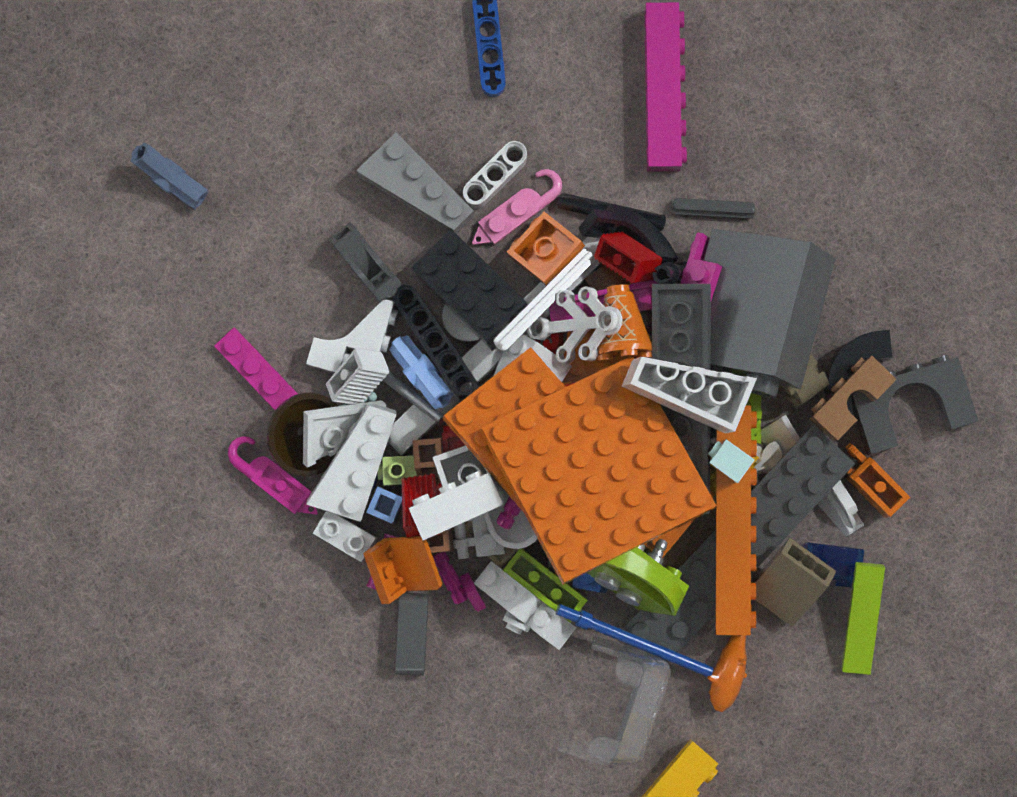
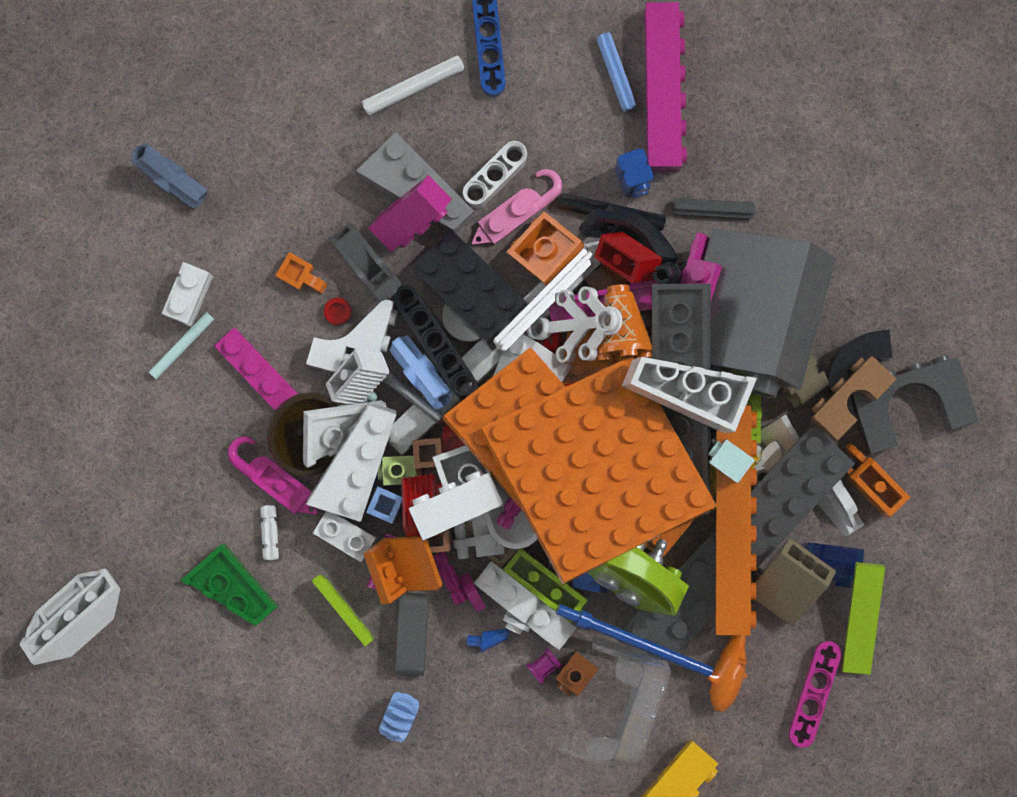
(71, 617): none -> white wedge
(181, 345): none -> light aqua piece
(187, 294): none -> white brick
(231, 584): none -> green wing
(269, 532): none -> white axle
(298, 272): none -> orange plate
(337, 311): none -> red tile
(343, 609): none -> lime tile
(399, 717): none -> light blue gear
(411, 214): none -> dark pink brick
(413, 85): none -> white axle
(488, 639): none -> blue bar
(544, 666): none -> magenta bush
(575, 674): none -> dark orange brick
(616, 72): none -> light blue axle
(634, 173): none -> blue brick
(810, 692): none -> dark pink beam

